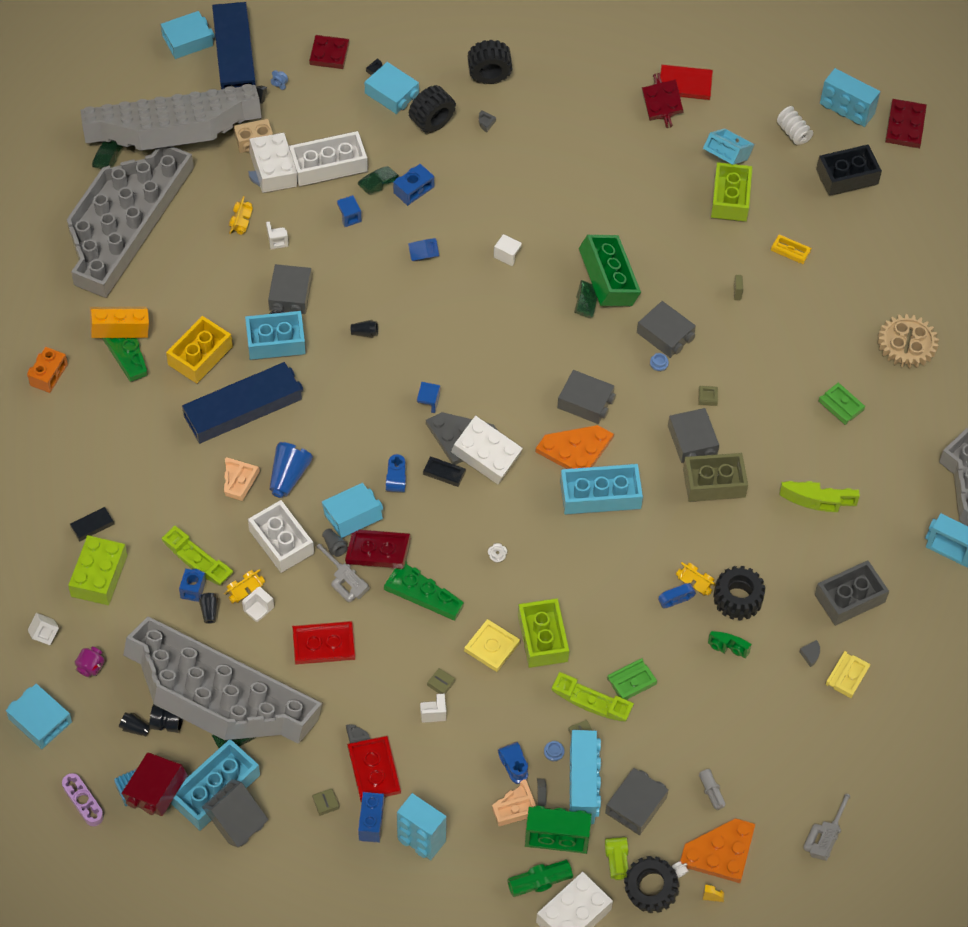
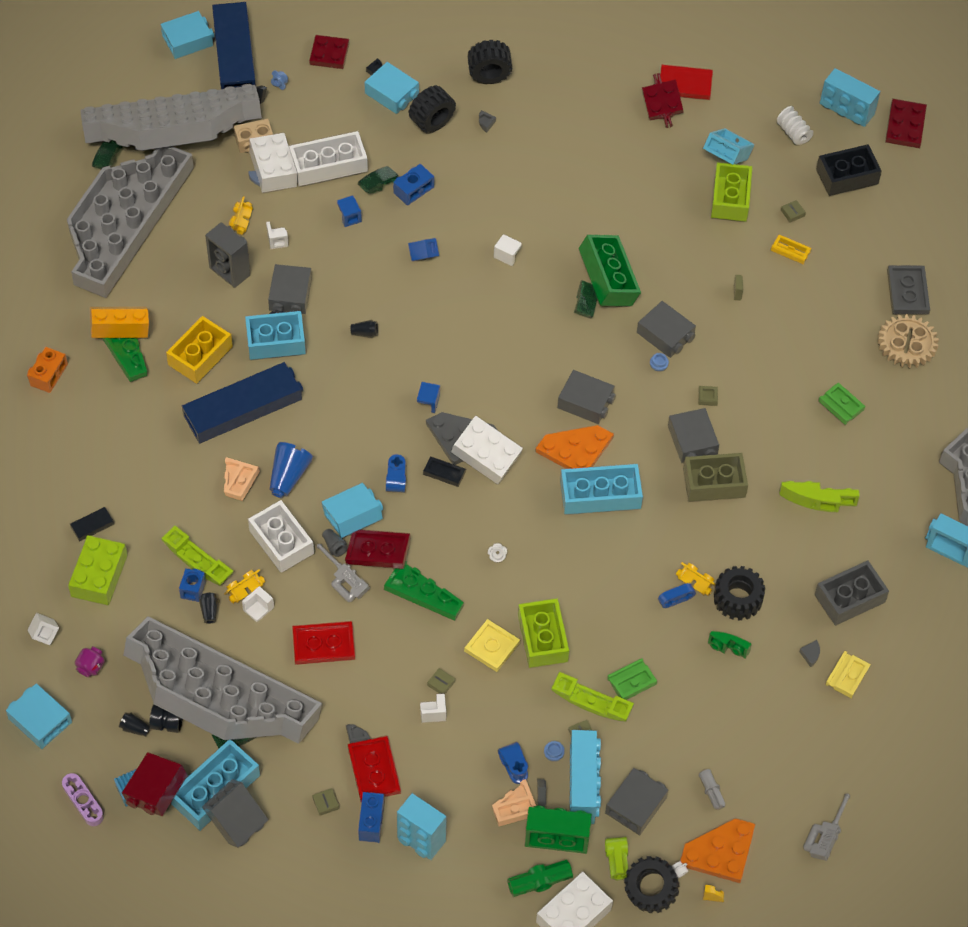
(228, 254): none -> dark grey brick
(793, 211): none -> olive tile
(908, 289): none -> dark grey plate

